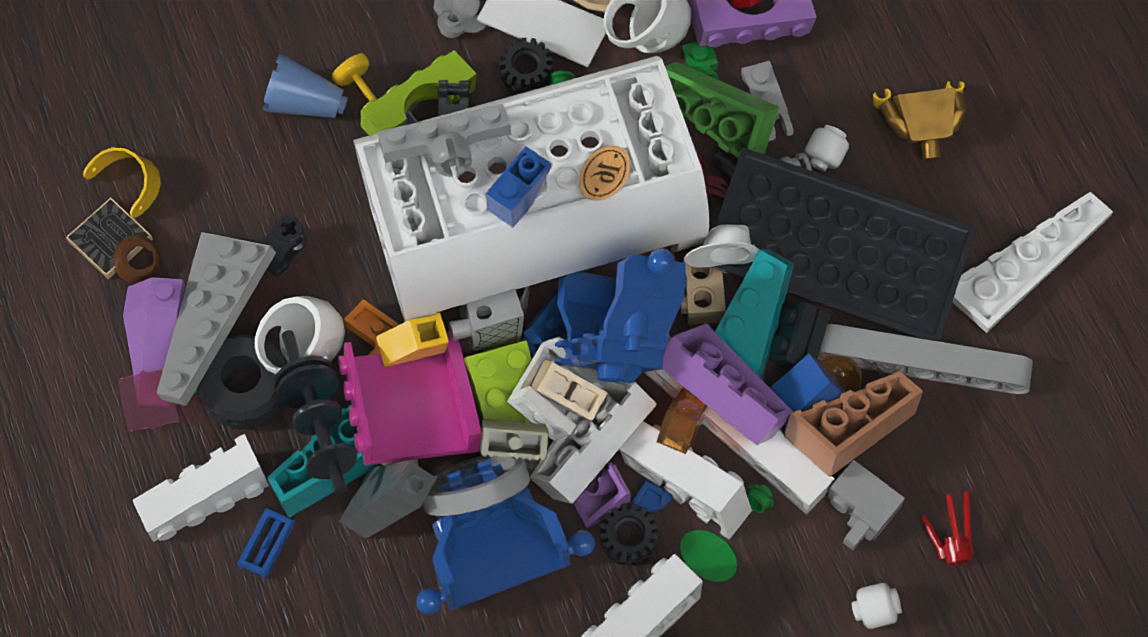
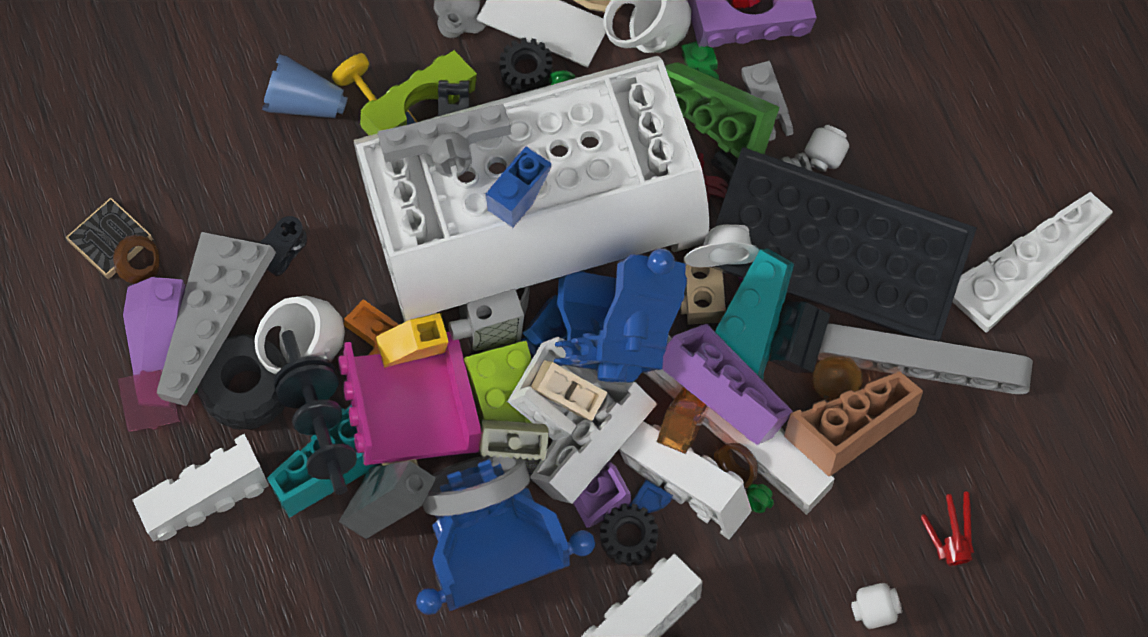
(151, 180): yellow piece -> none
(255, 567): blue tile -> none
(604, 173): clear orange sticker -> none
(708, 555): green sticker -> none
(726, 462): none -> reddish brown piece
(806, 385): blue slope -> none
(866, 500): light grey hinge -> none
(924, 116): pearl gold torso -> none

